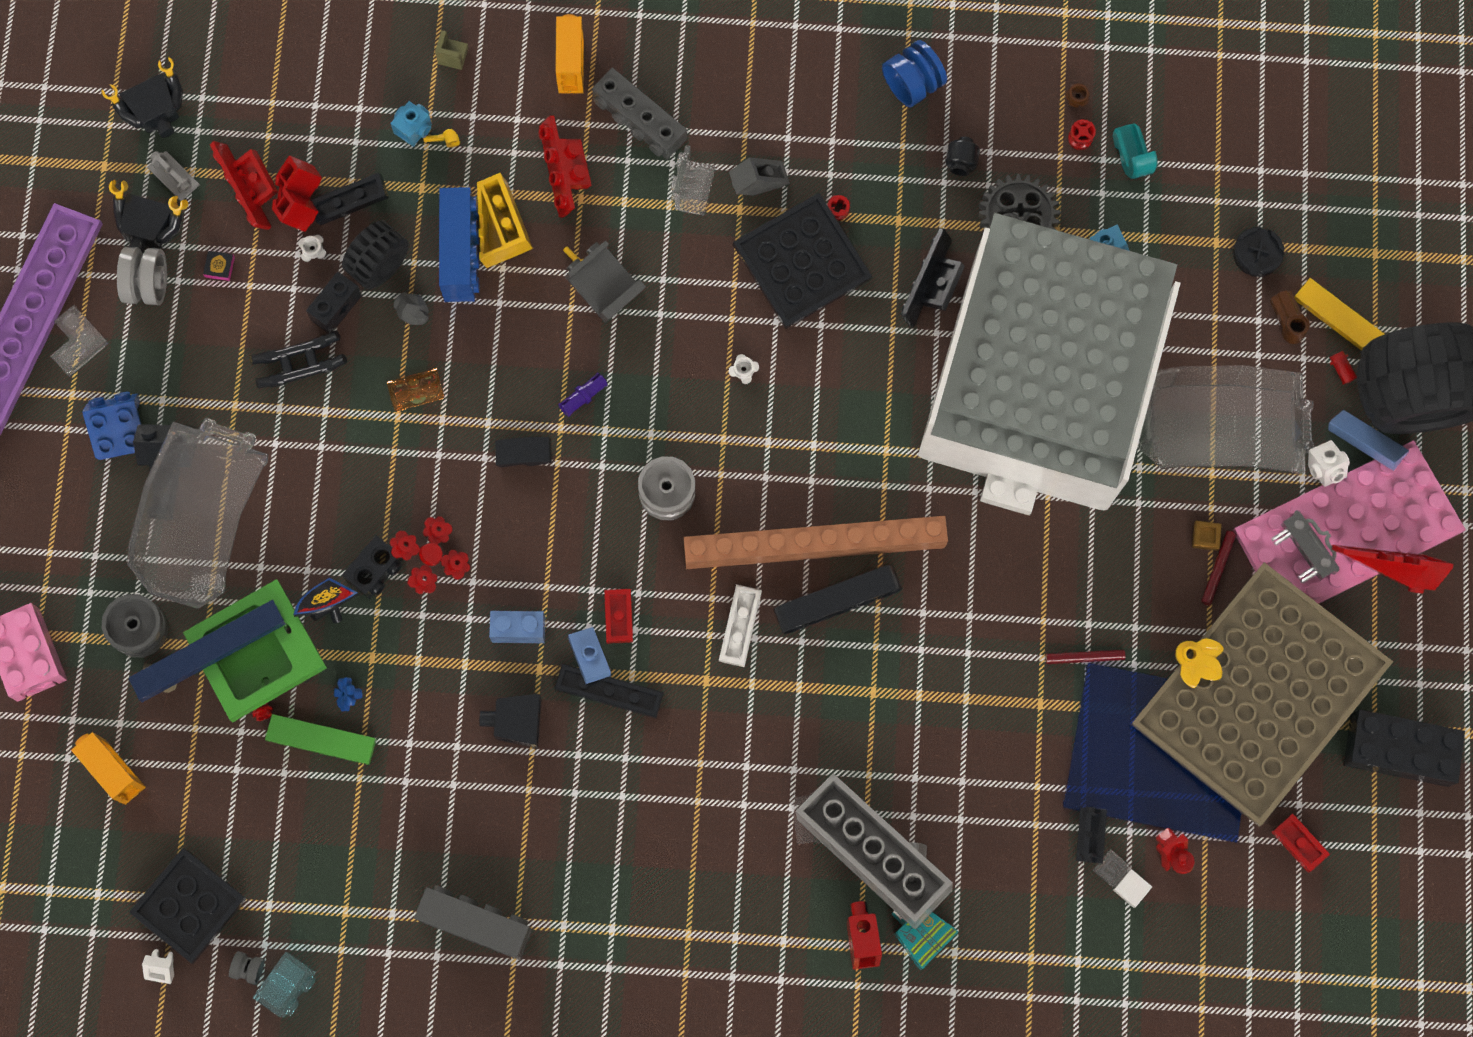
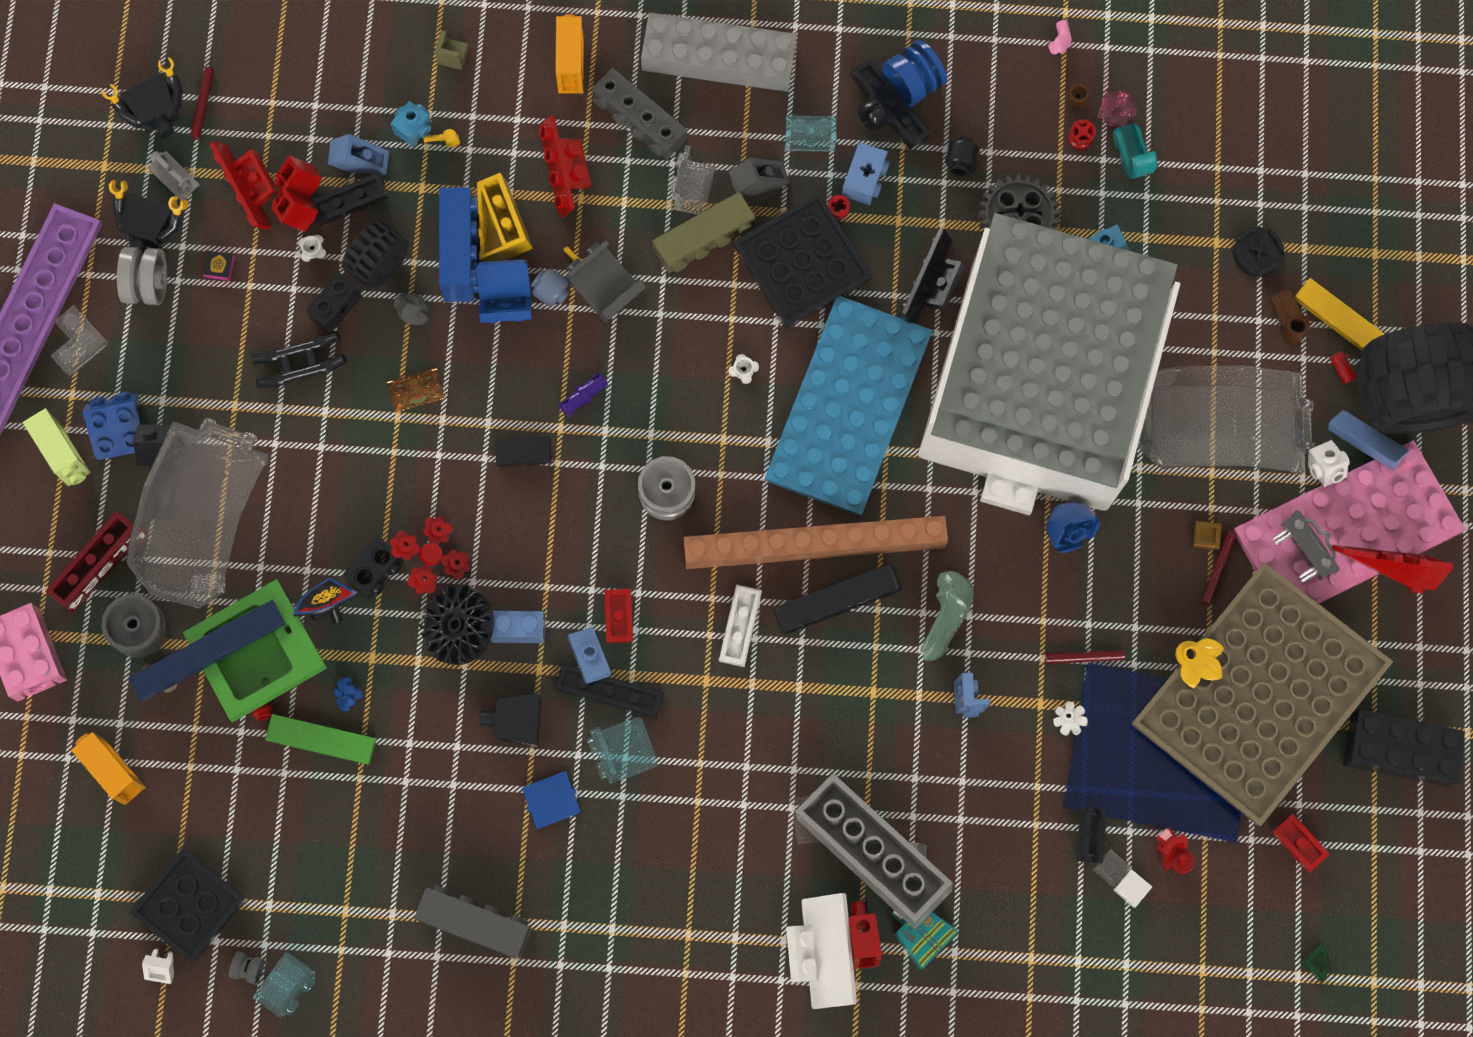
(57, 447): none -> yellowish green window
(92, 563): none -> dark red brick
(202, 103): none -> dark red bar
(357, 155): none -> medium blue slope
(458, 625): none -> black wheel
(504, 291): none -> blue bracket
(550, 287): none -> sand blue head
(551, 800): none -> blue piece
(623, 750): none -> clear light blue bracket
(703, 233): none -> olive brick
(718, 52): none -> light grey brick
(810, 133): none -> clear light blue brick
(823, 951): none -> white bracket
(848, 406): none -> dark azure plate
(865, 160): none -> medium blue brick
(886, 105): none -> black plate
(956, 600): none -> sand green hair
(964, 690): none -> medium blue bracket
(1063, 39): none -> bright pink arm
(1070, 525): none -> blue cylinder
(1070, 723): none -> white plant
(1114, 116): none -> clear pink brick
(1317, 962): none -> dark green tile

